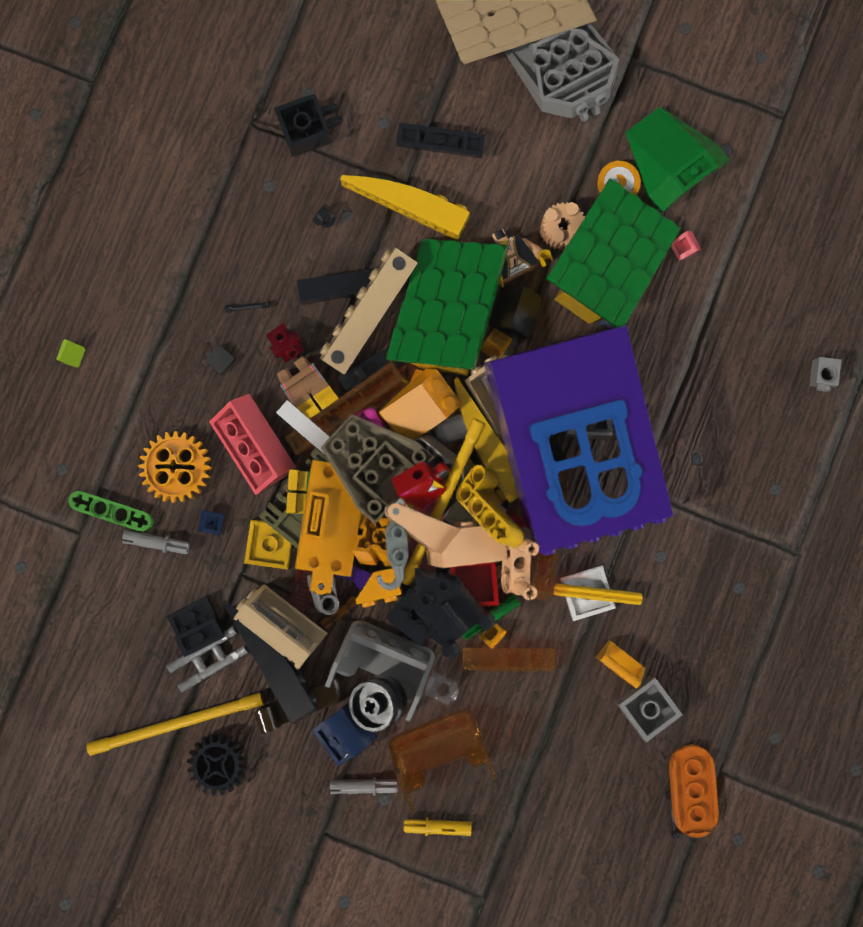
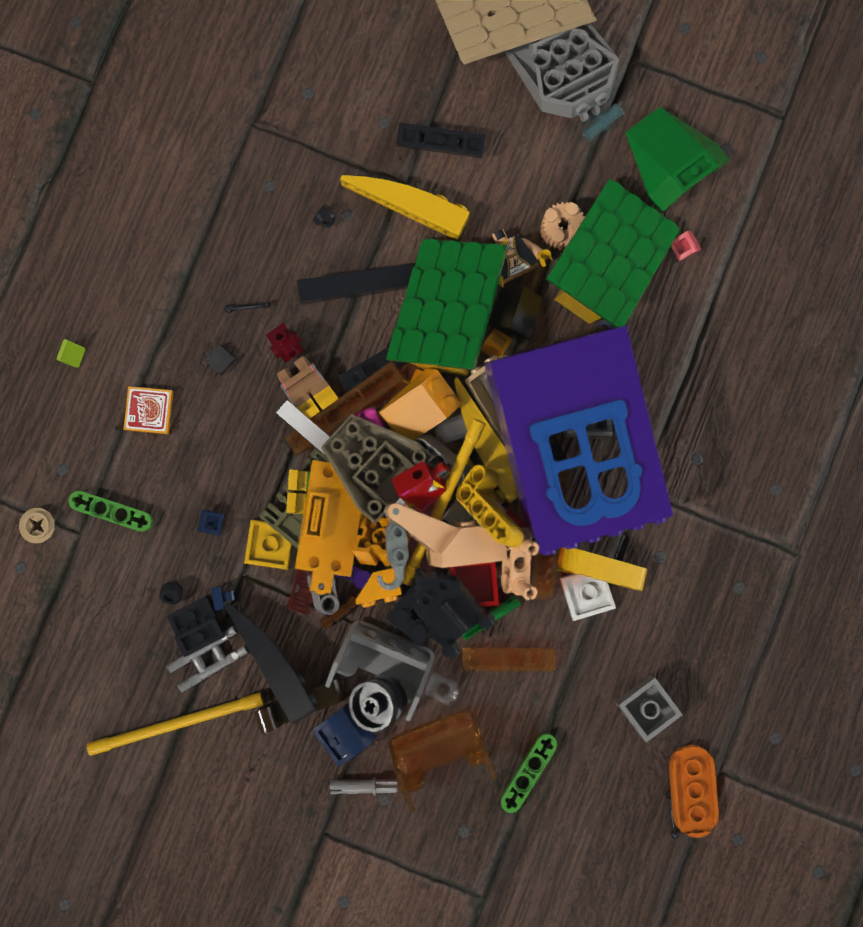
(27, 527): none -> tan gear
(148, 410): none -> tile
(155, 542): light grey axle -> none
(171, 593): none -> black tile
(176, 447): light orange gear -> none
(220, 598): none -> dark blue tile
(224, 770): black gear -> none
(252, 443): coral slope -> none
(280, 624): tan door -> none
(307, 112): black hinge -> none
(368, 310): tan piece -> none
(442, 827): yellow axle -> none
(493, 635): light orange slope -> none
(531, 774): none -> bright green beam
(598, 594): yellow axle -> none
(601, 568): none -> yellow beam
(602, 122): none -> clear light blue pin
(621, 664): light orange tile -> none
(622, 173): light orange tile -> none
(831, 366): light grey brick -> none

